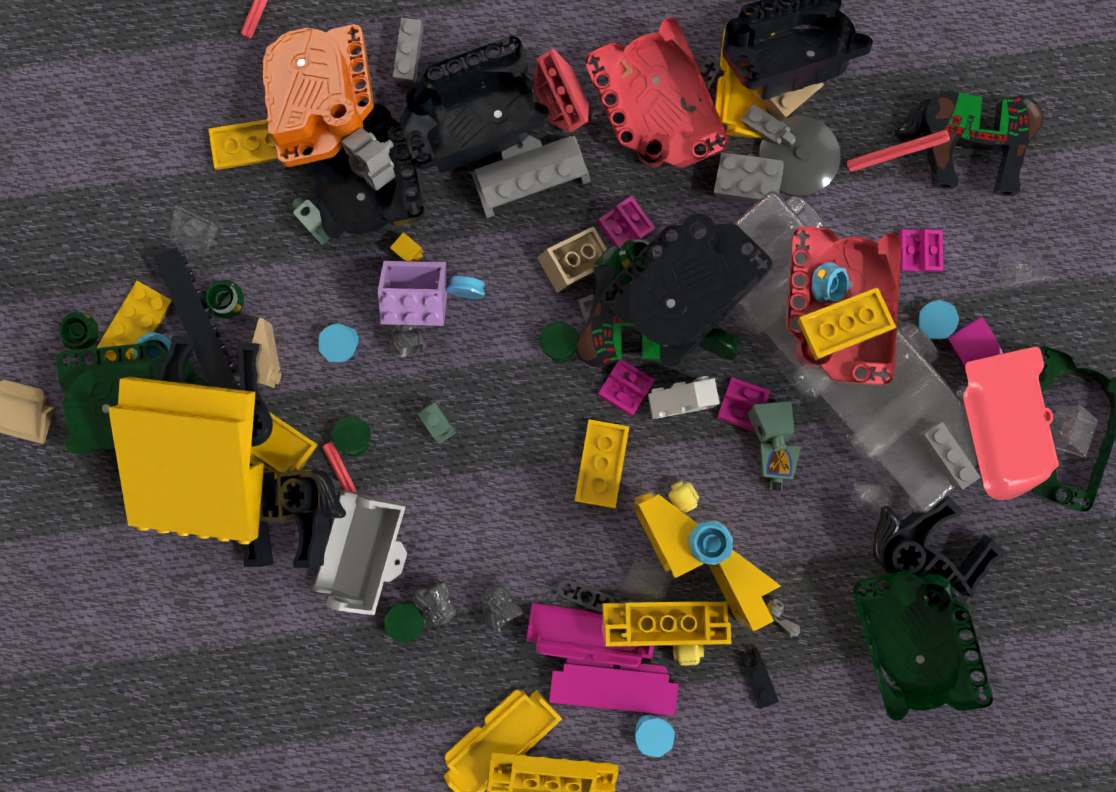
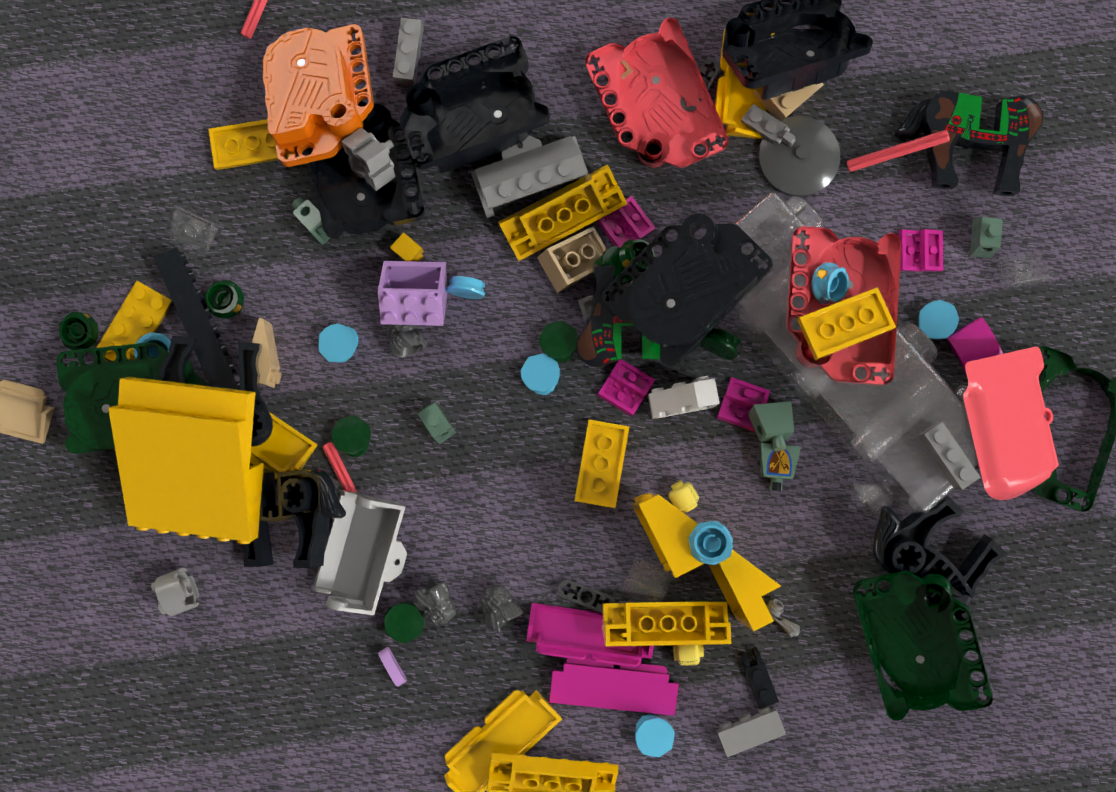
(175, 592): none -> light grey brick
(392, 666): none -> lavender beam
(540, 374): none -> medium azure hat
(560, 92): coral wedge -> none
(563, 212): none -> yellow slope
(747, 177): light grey brick -> none
(750, 731): none -> light grey brick
(985, 234): none -> sand green torso
(1073, 429): clear slope -> none

